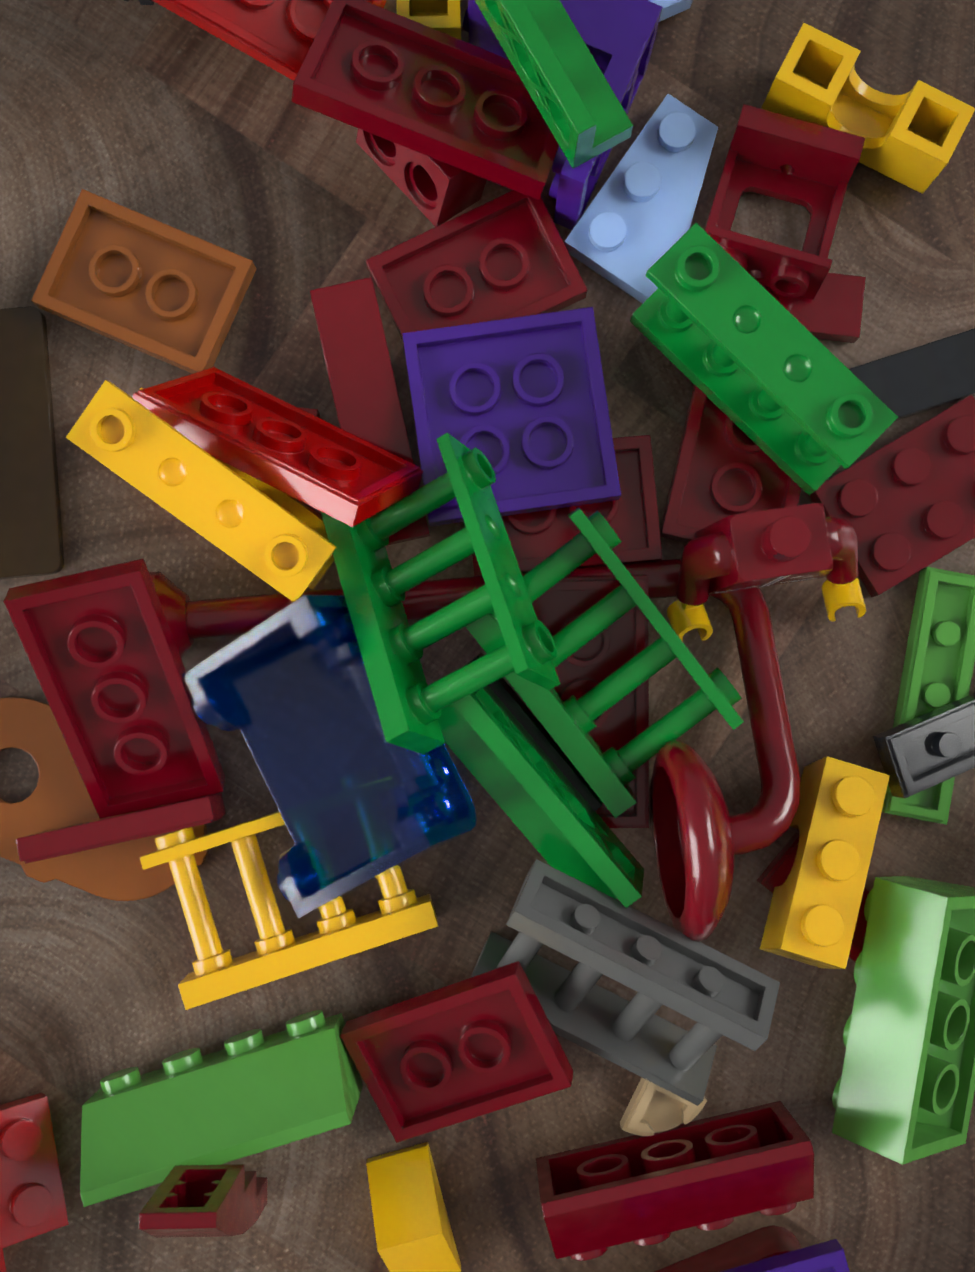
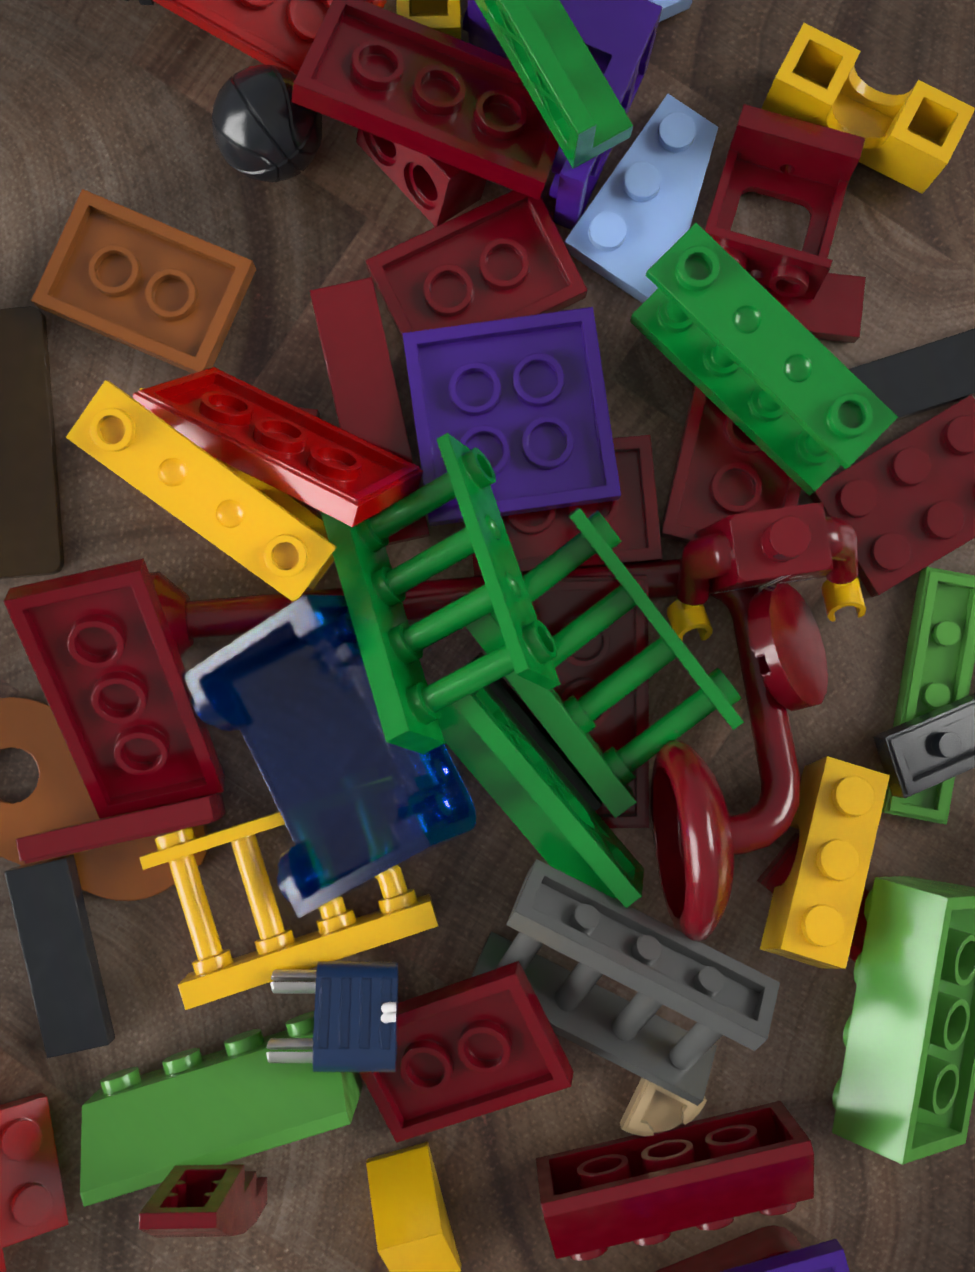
(60, 956): none -> black tile
(262, 128): none -> black piece
(351, 1016): none -> dark blue piece
(792, 644): none -> dark red tile

